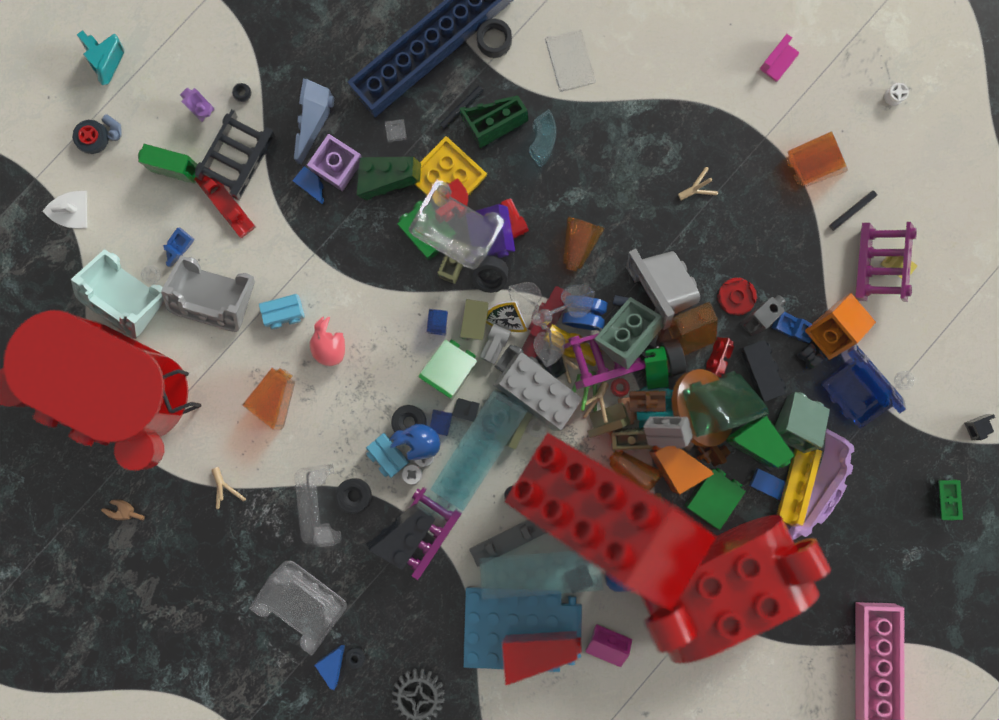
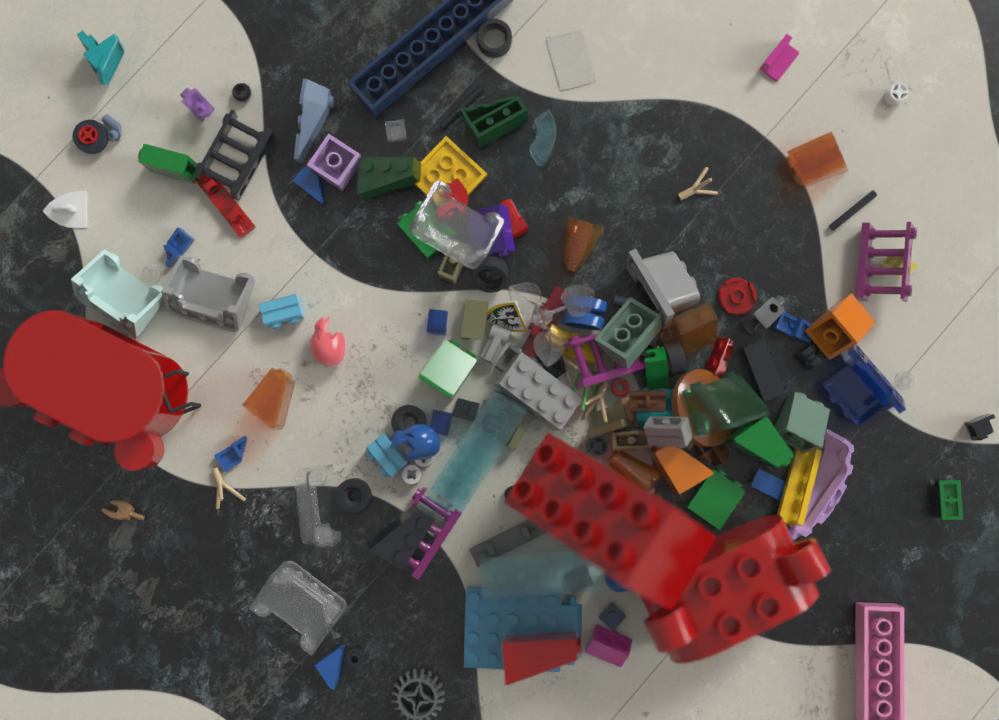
(232, 455): none -> blue slope
(600, 446): none -> black wheel
(612, 616): none -> dark blue plate

